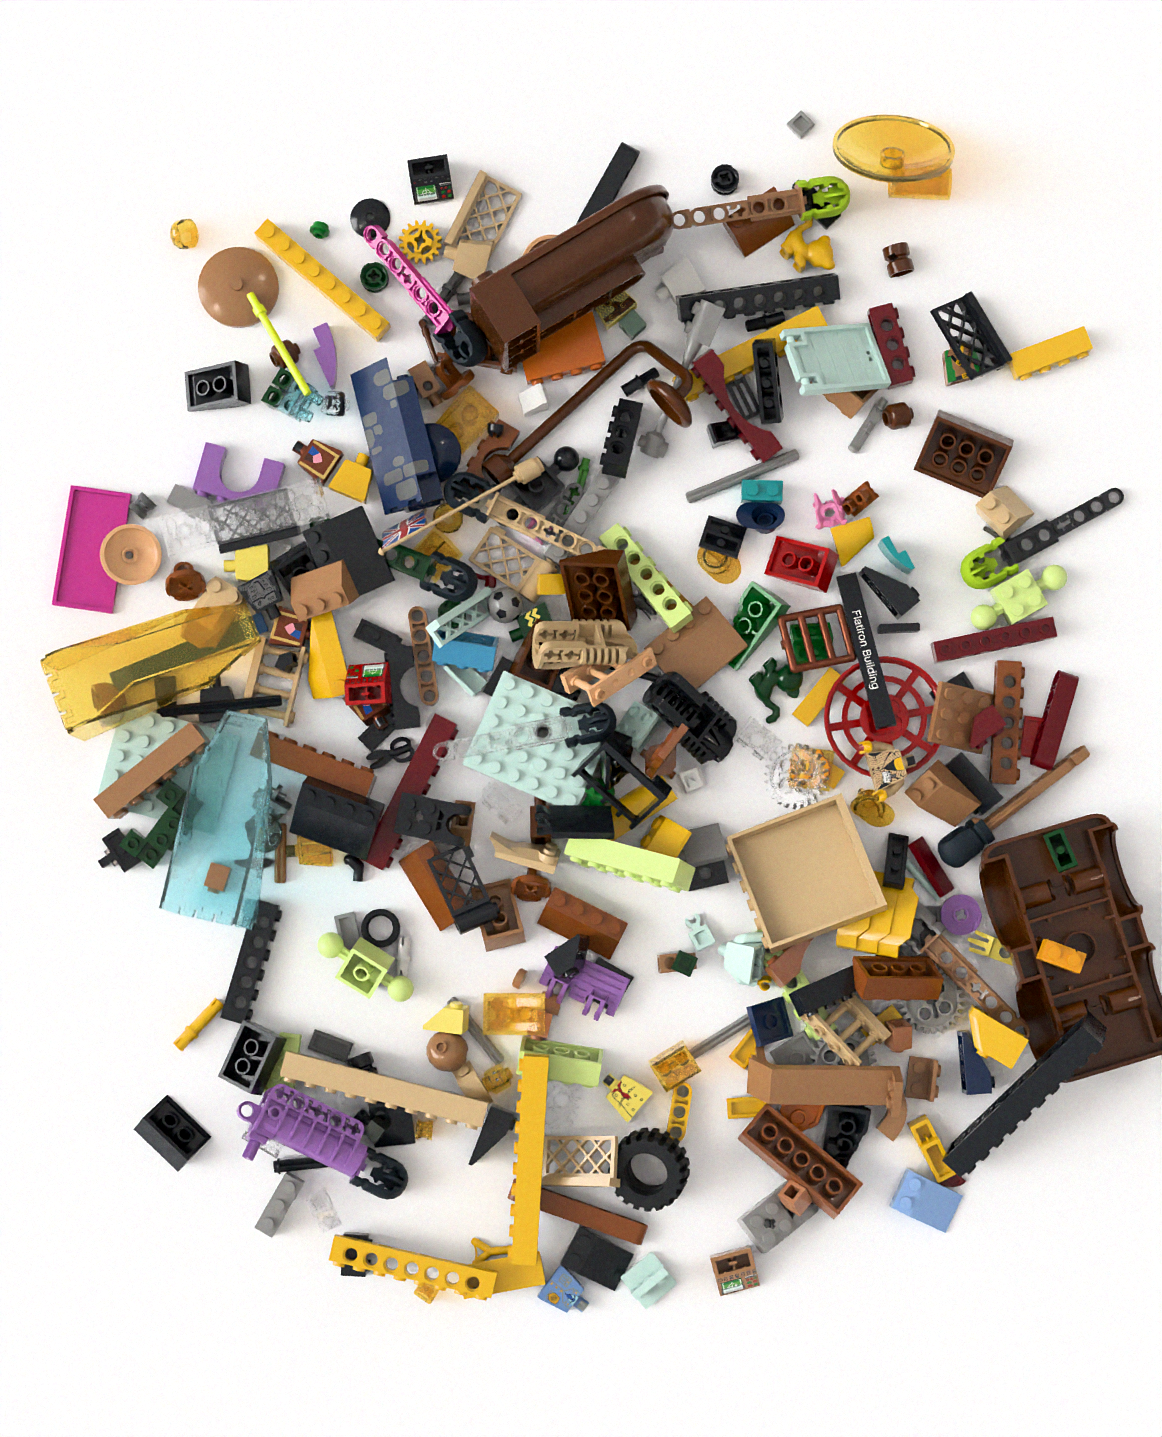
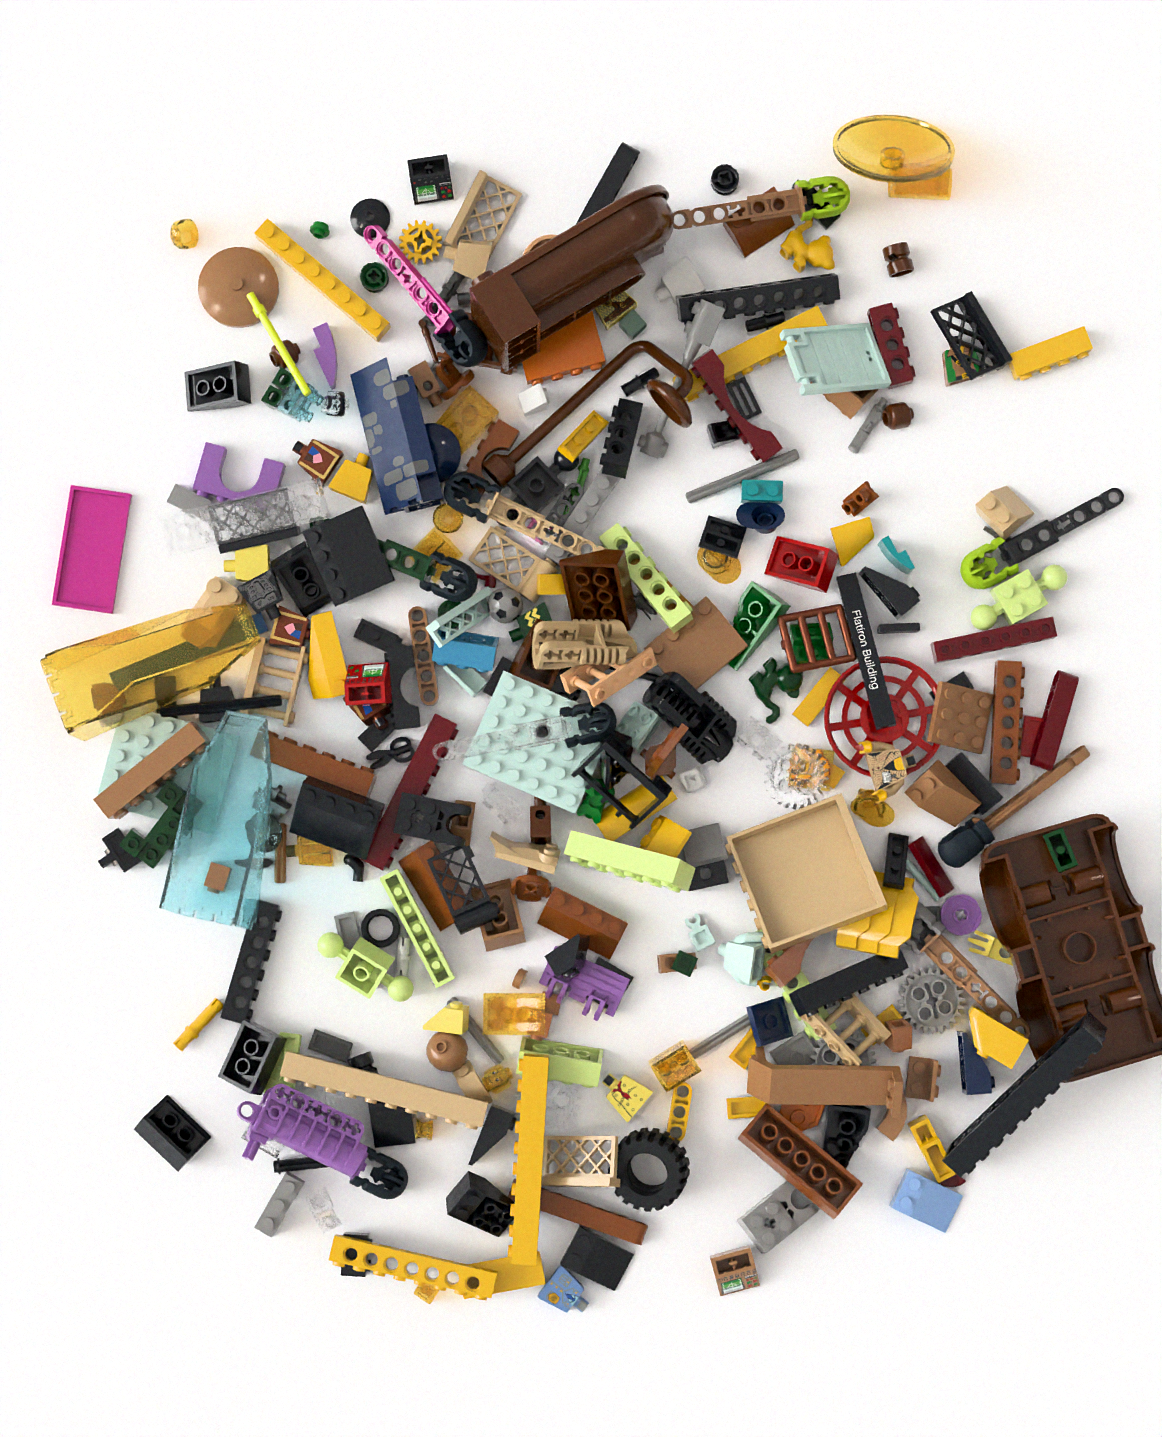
(139, 509): dark grey wheel -> none
(142, 545): light nougat dish -> none
(185, 582): dark orange tile -> none
(287, 662): black piece -> none
(322, 590): medium nougat slope -> none
(375, 1127): pearl dark grey piece -> none
(417, 523): tan flag -> none
(417, 928): none -> yellowish green brick
(480, 1204): none -> black slope
(488, 1250): yellow piece -> none
(498, 428): black hinge -> none
(575, 822): black tile -> none
(582, 436): none -> yellow tile
(648, 1280): light aqua bracket -> none
(768, 380): black brick -> none
(795, 1197): nougat brick -> none
(800, 124): light grey tile -> none
(837, 518): bright pink piece -> none
(896, 978): dark orange slope -> none
(963, 454): reddish brown slope -> none
(984, 725): dark red slope -> none
(1061, 956): light orange brick -> none

